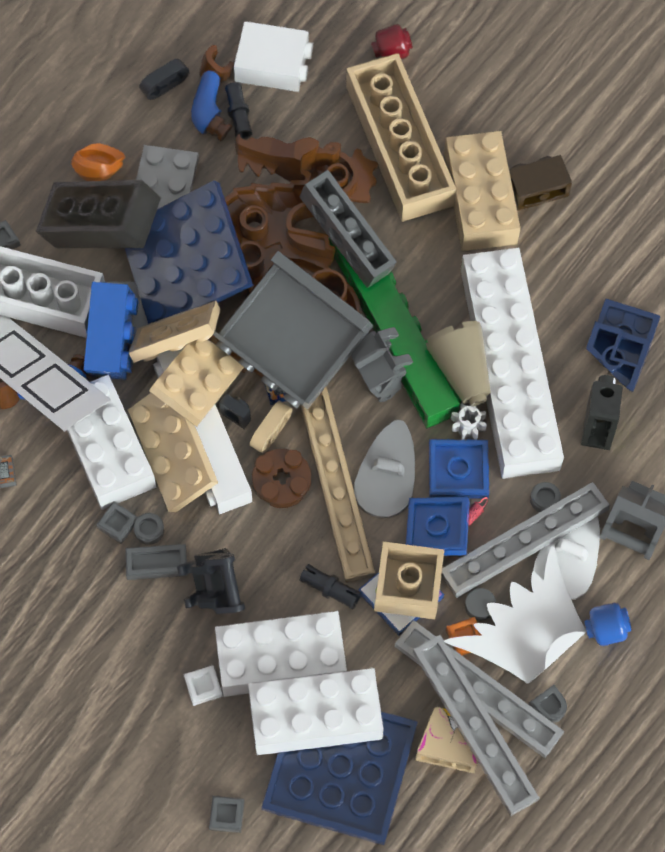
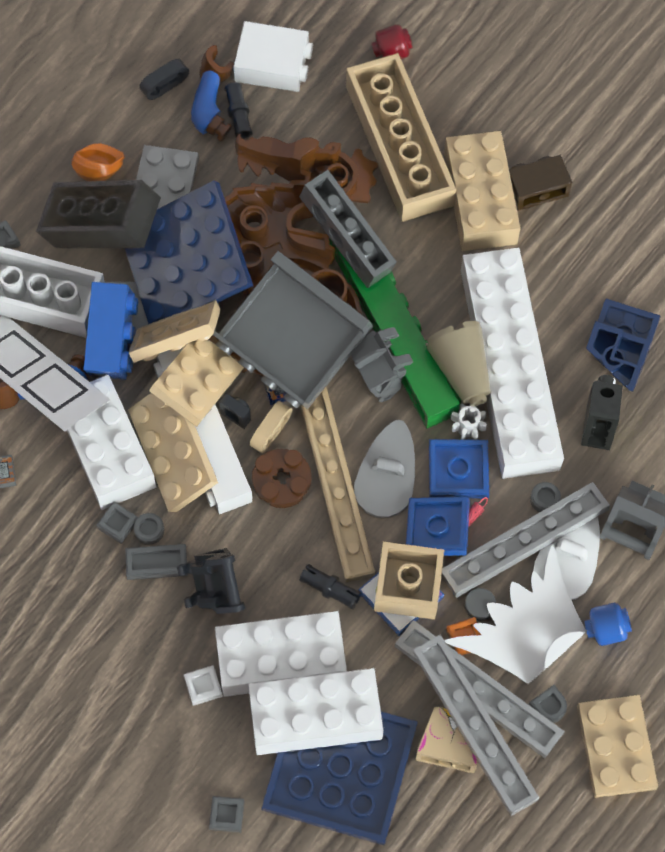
(617, 746): none -> tan plate

